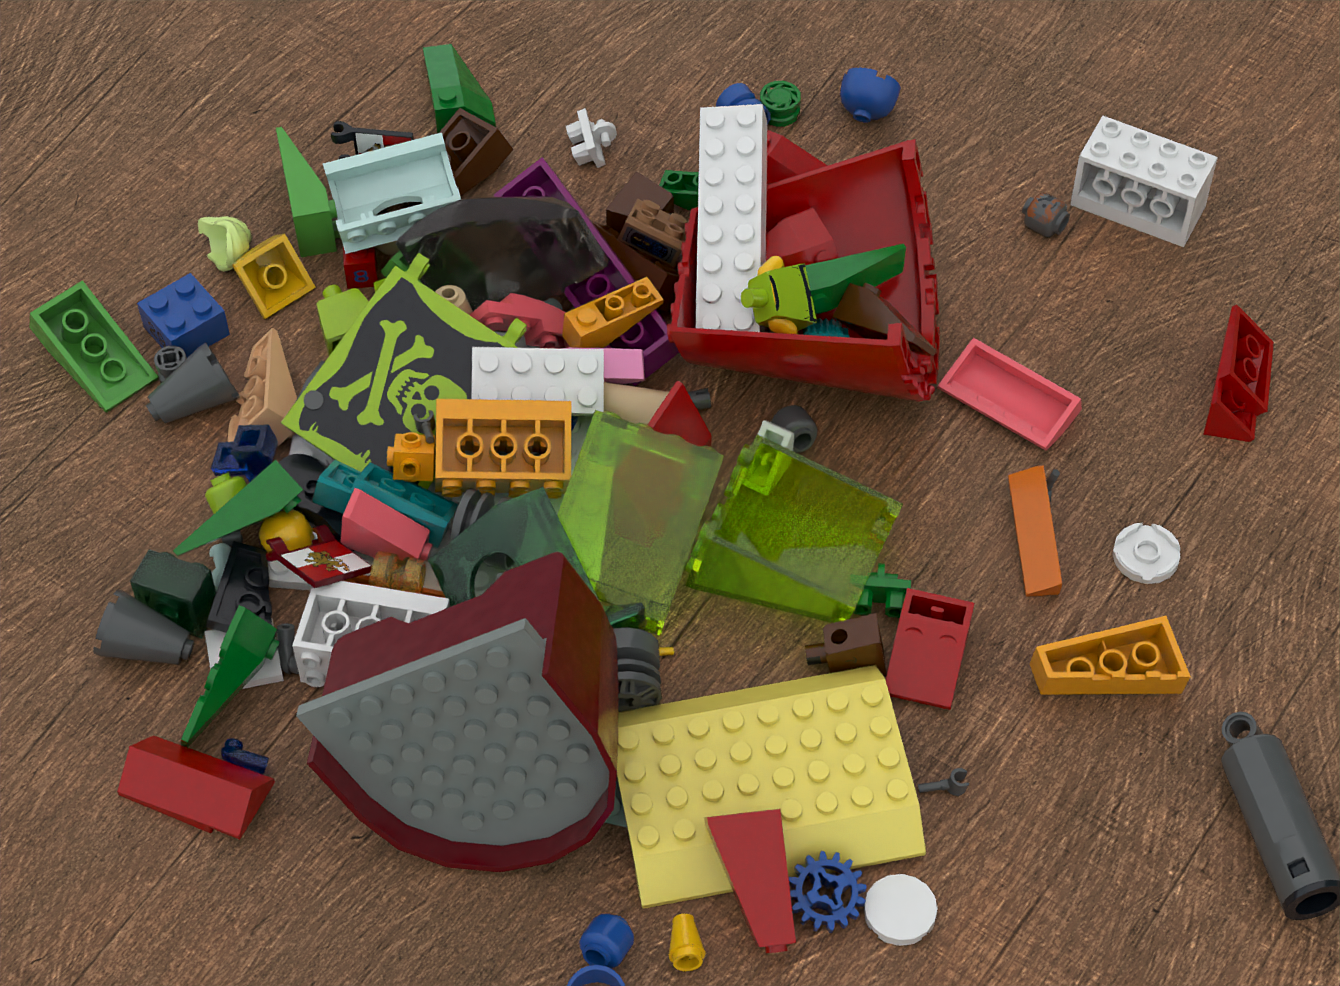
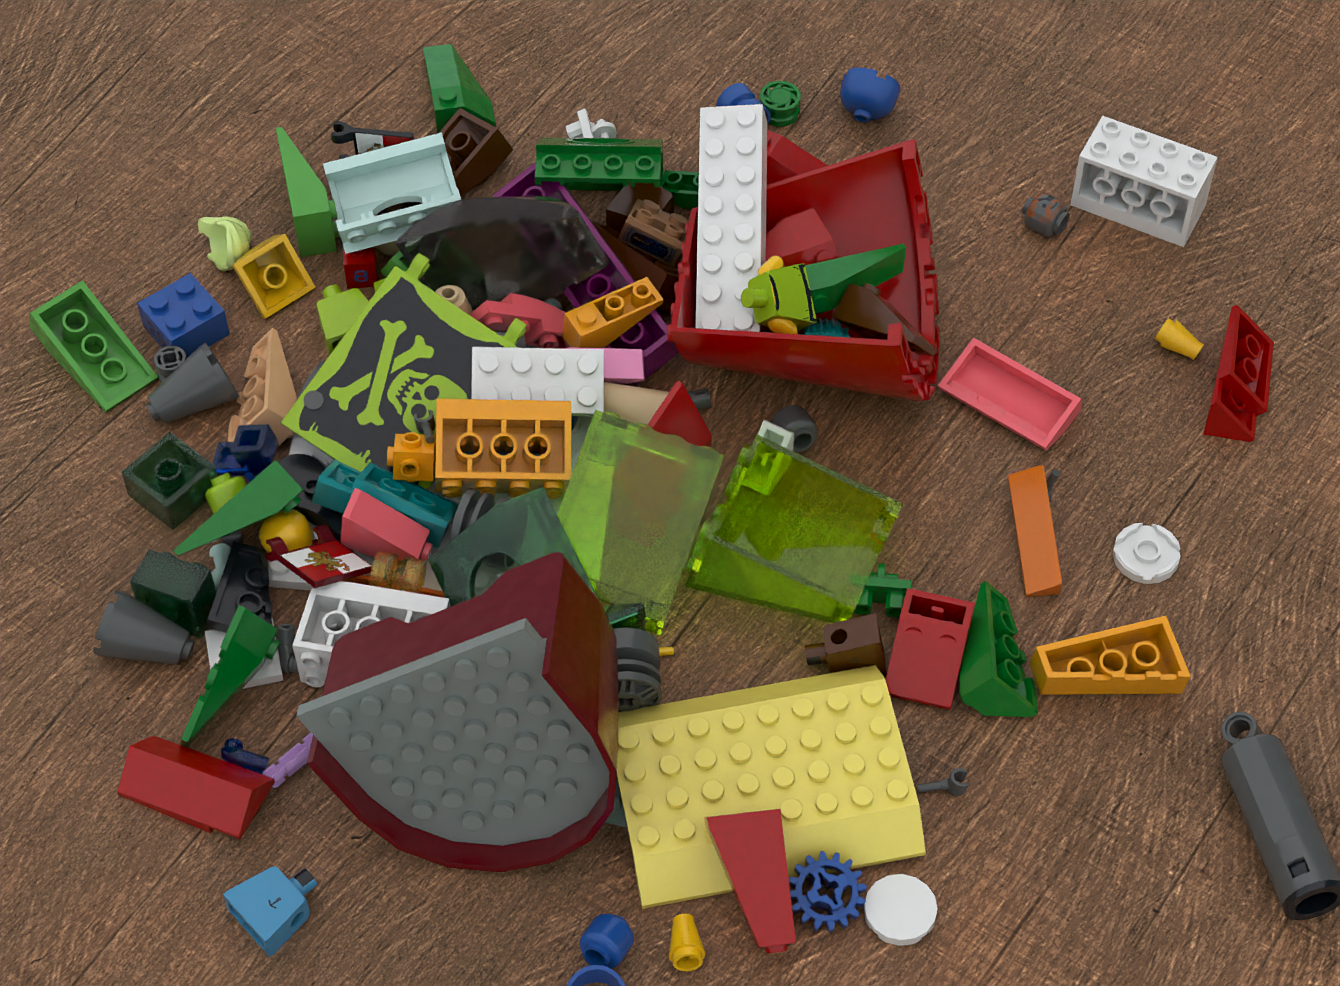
(169, 480): none -> clear green brick
(271, 906): none -> dark azure torso
(290, 761): none -> lavender axle
(599, 162): none -> green panel
(992, 662): none -> green wedge
(1178, 339): none -> yellow cone

